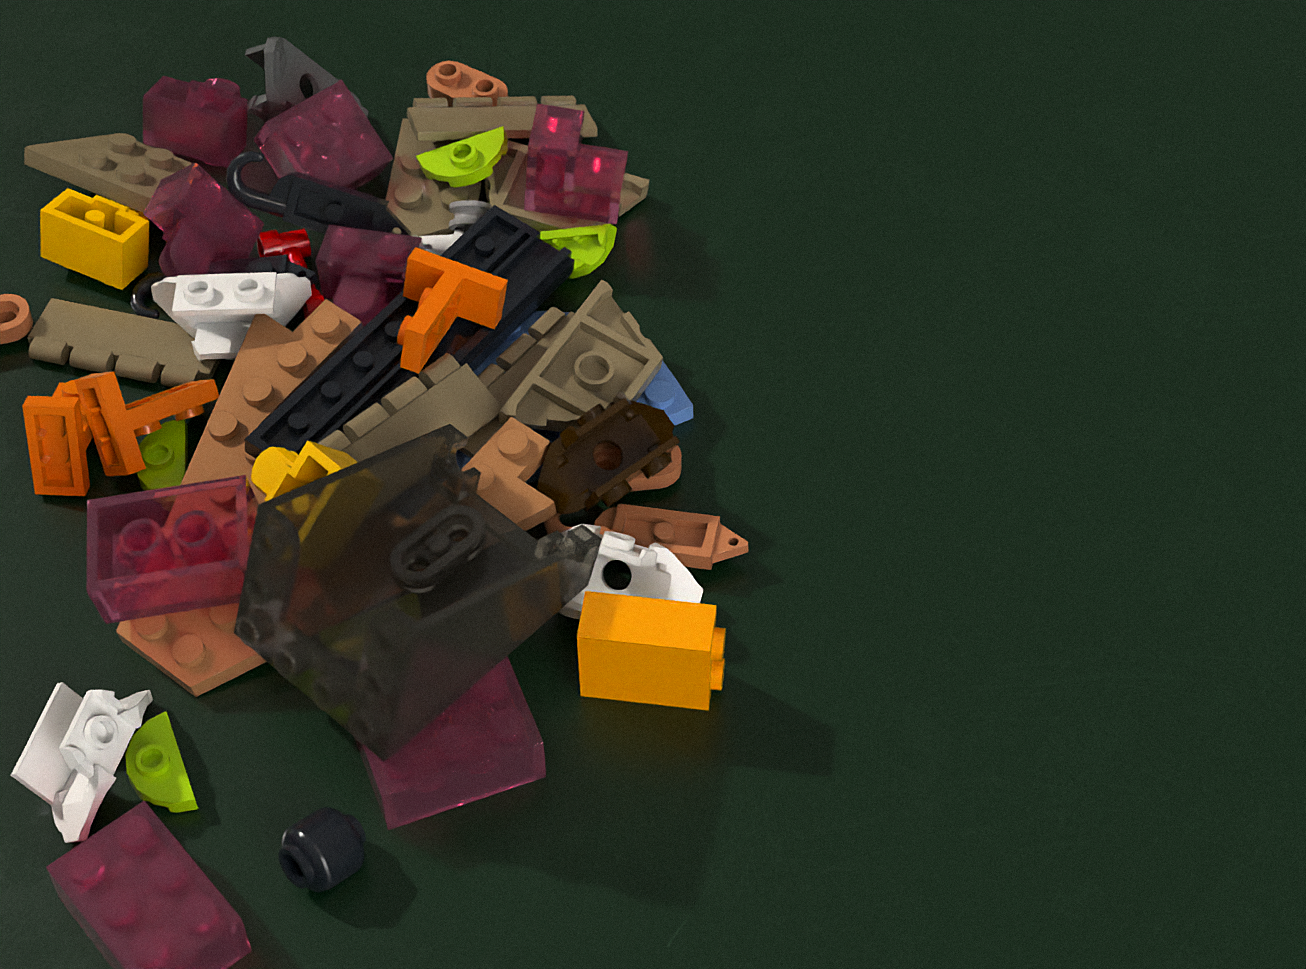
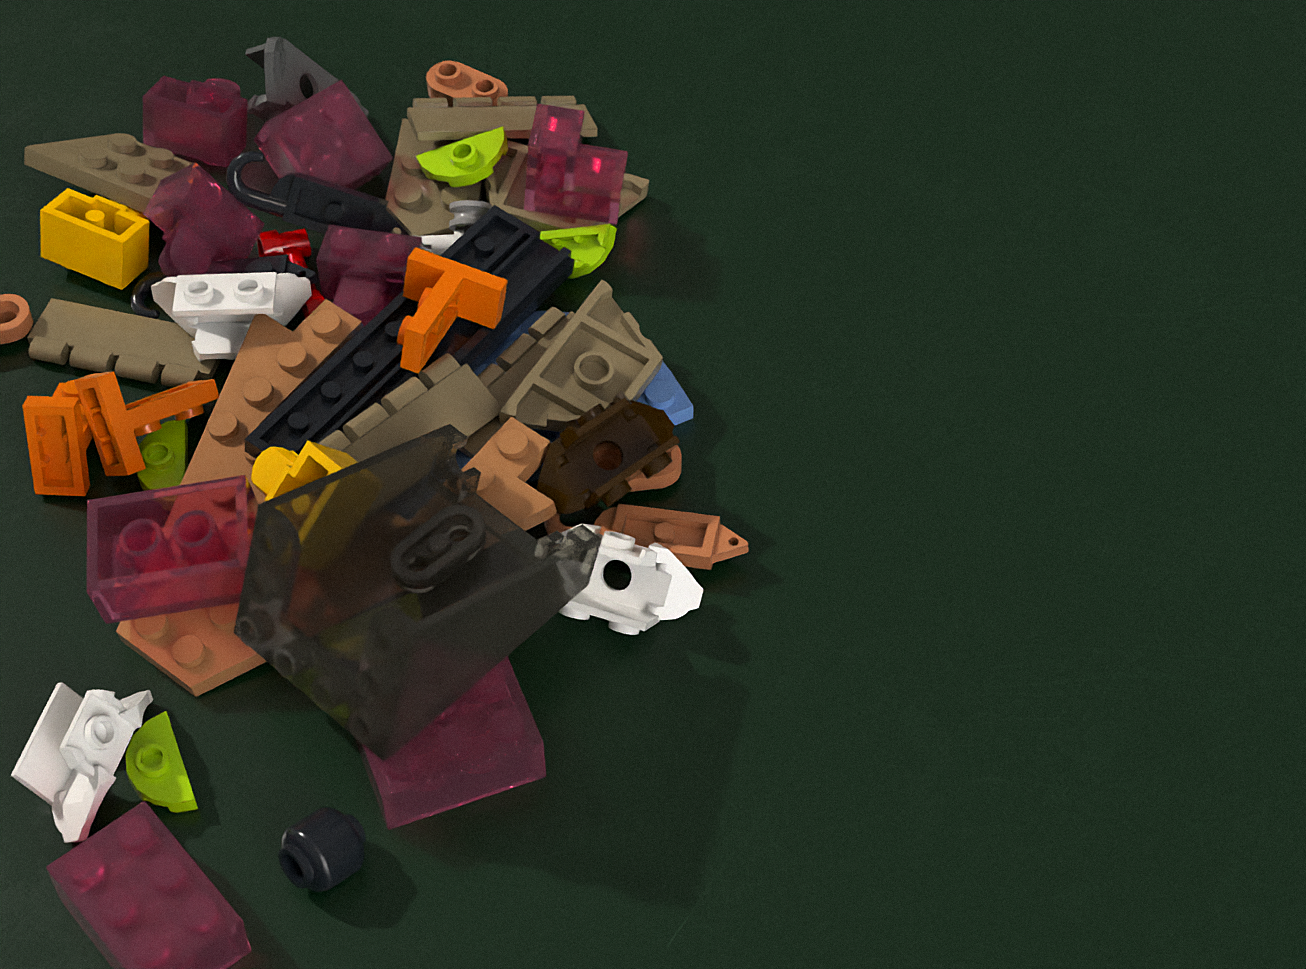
(649, 650): light orange brick -> none

